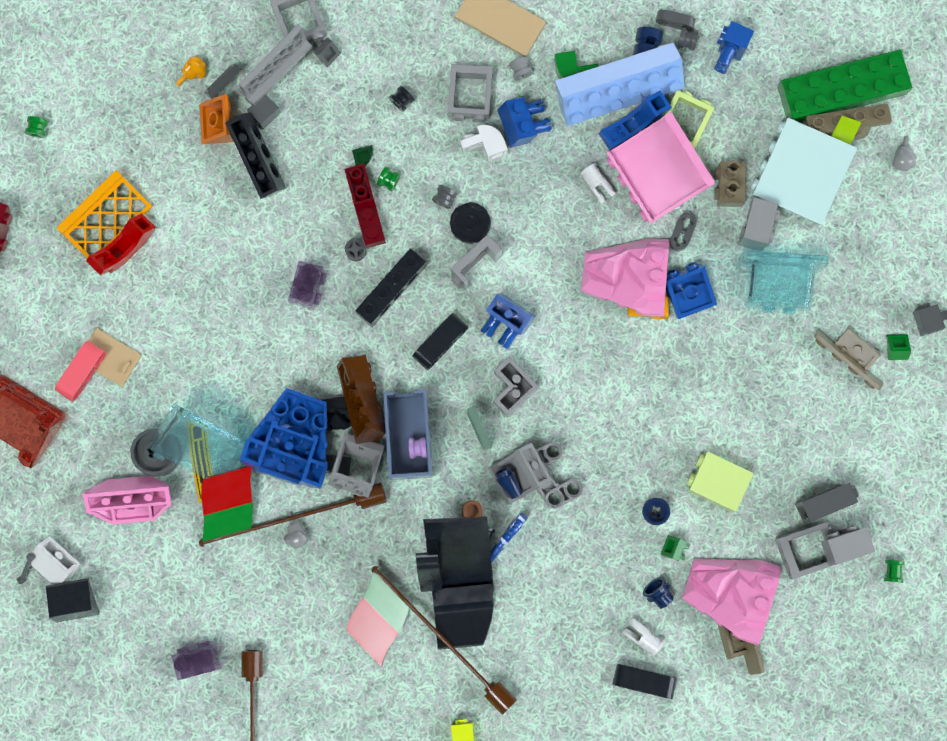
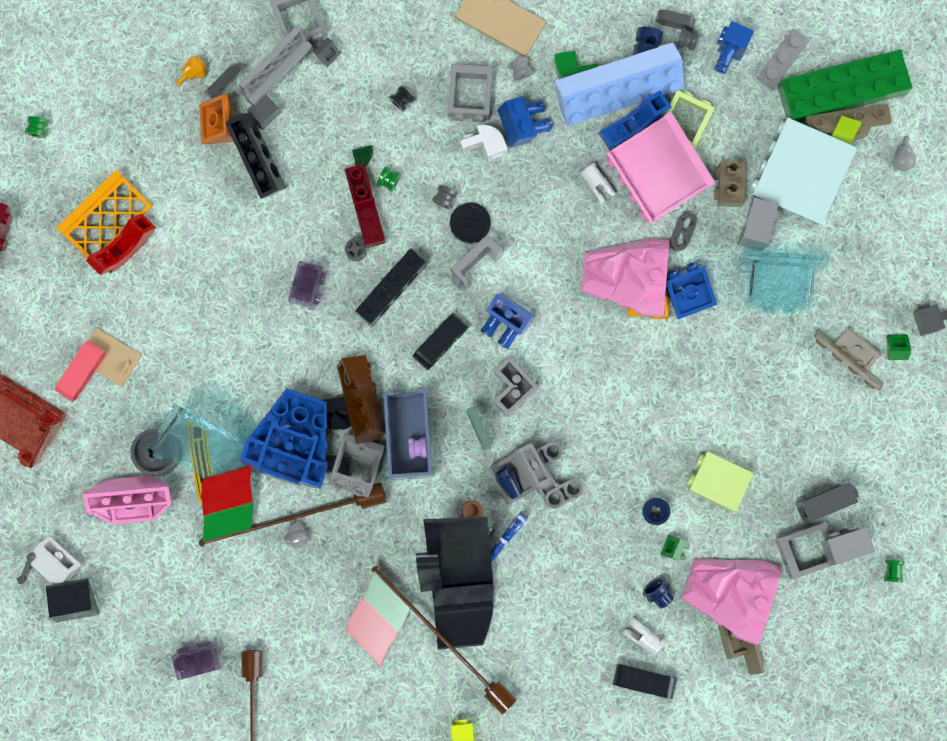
(783, 59): none -> light grey plate

